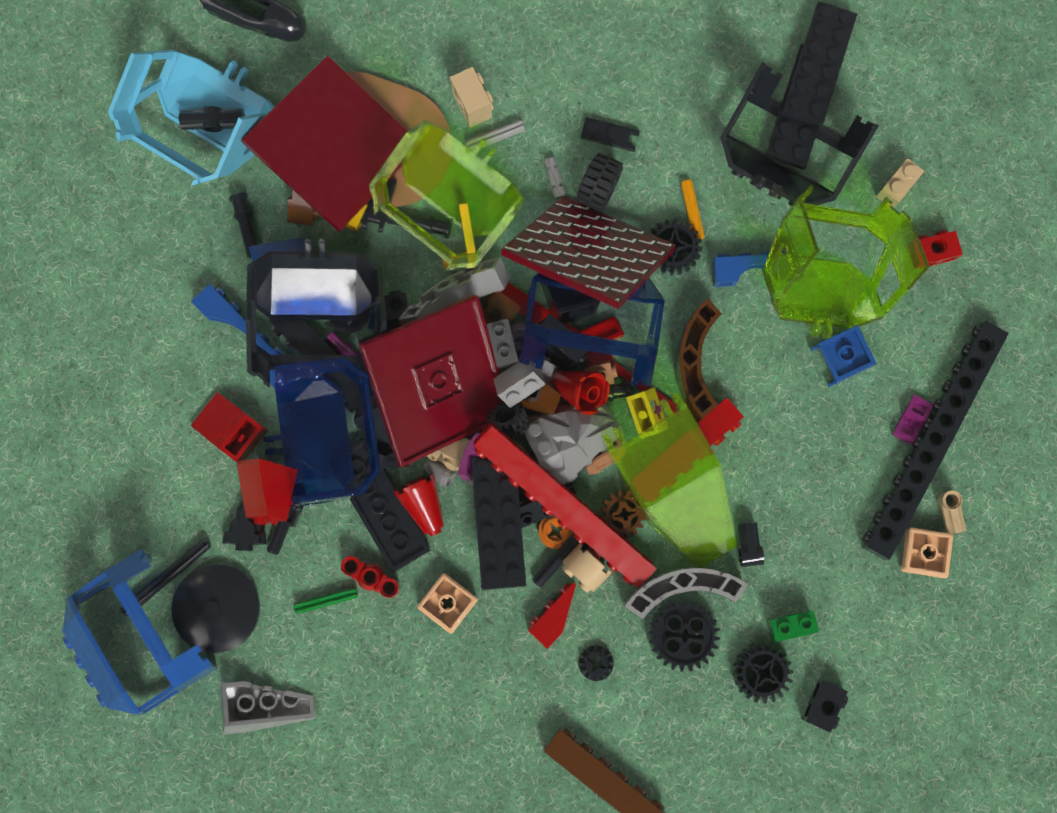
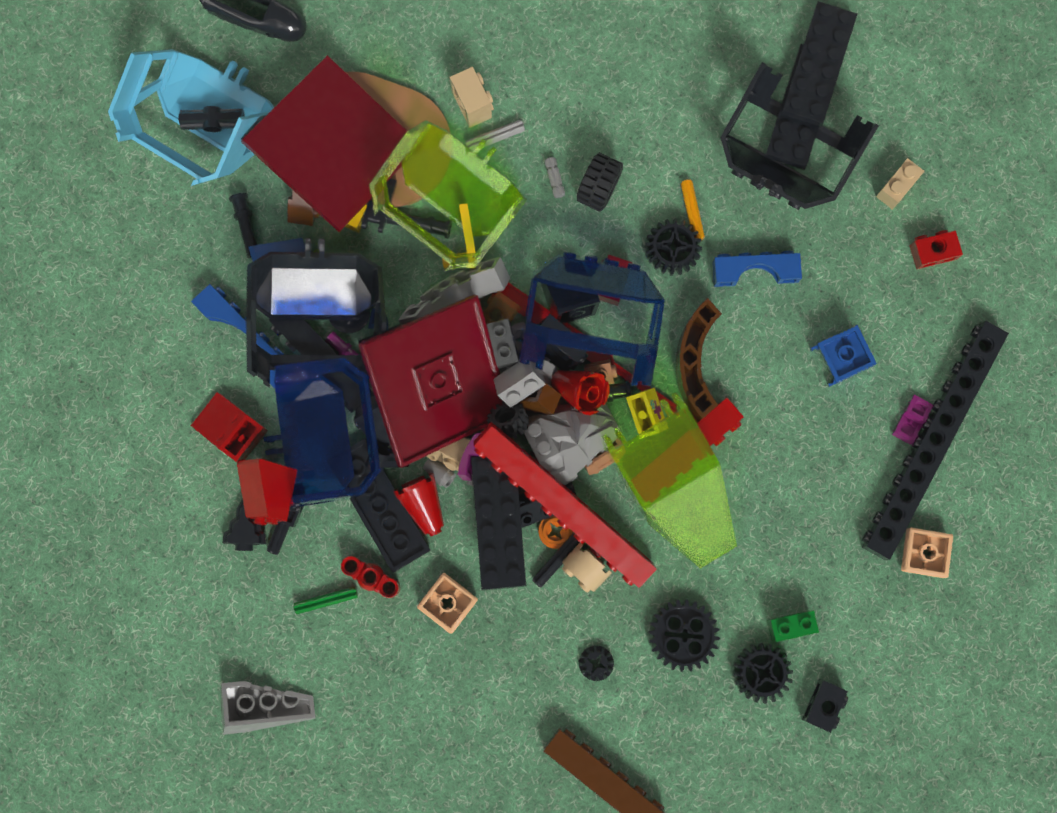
(171, 572): black axle -> none
(179, 671): blue windscreen -> none
(216, 608): black dish -> none
(393, 297): black brick -> none
(552, 622): red slope -> none
(589, 251): dark red tile -> none
(606, 329): red tile -> none
(608, 134): black hinge -> none
(621, 504): reddish brown gear -> none
(680, 581): light grey brick -> none
(750, 547): black piece -> none
(836, 291): clear neon green windscreen -> none
(951, 515): tan piece -> none

